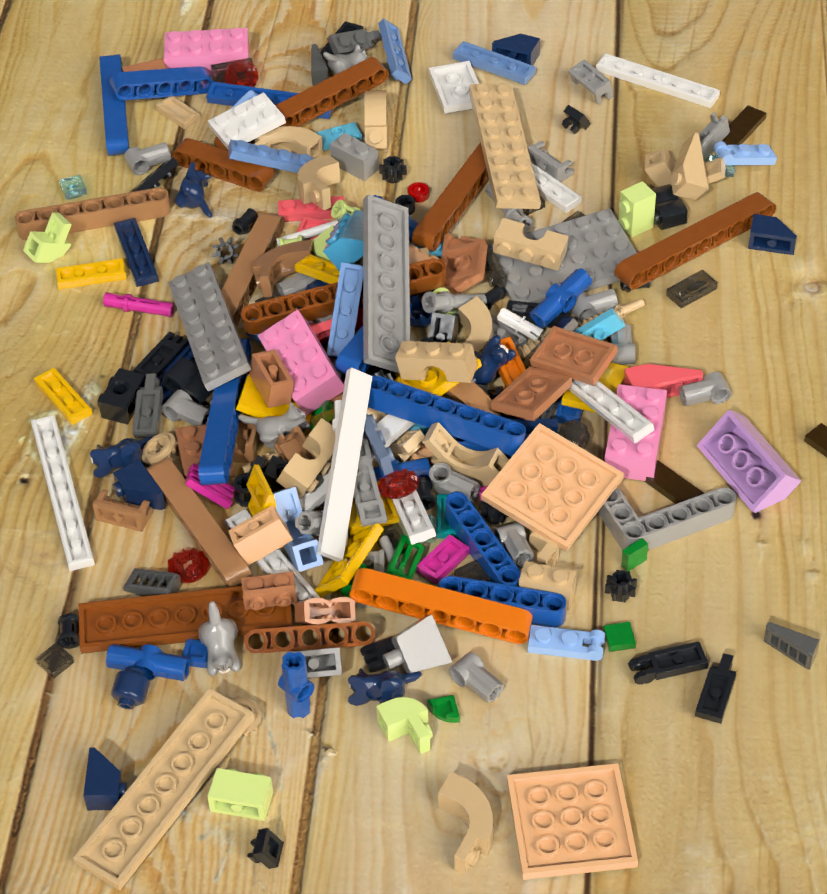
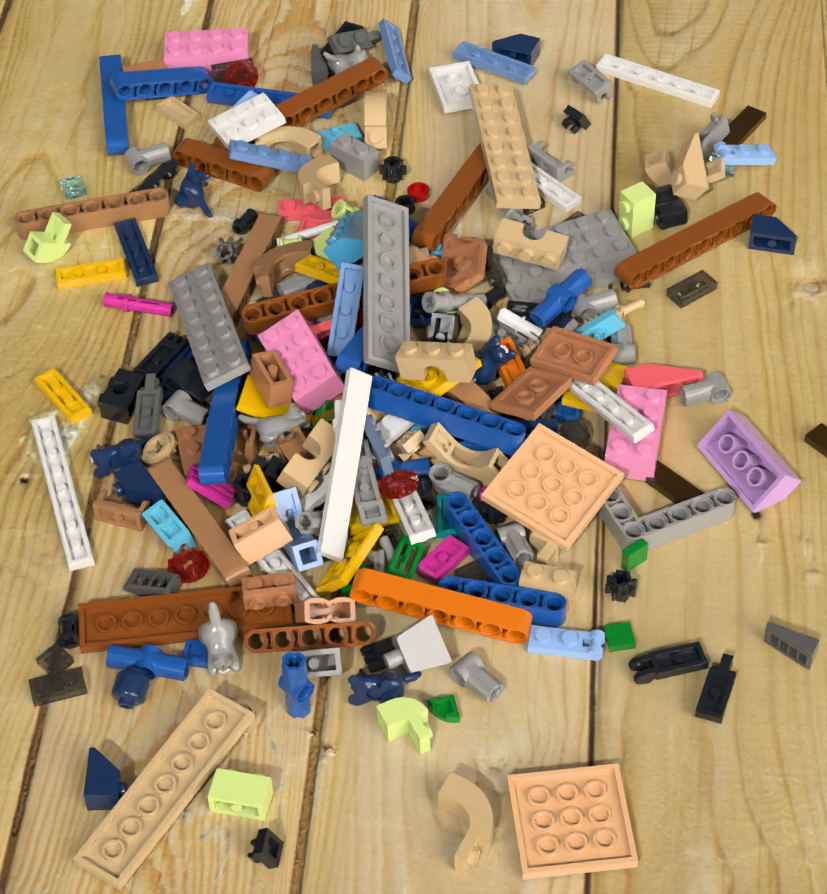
(57, 686): none -> clear smoke plate
(168, 526): none -> medium azure hinge

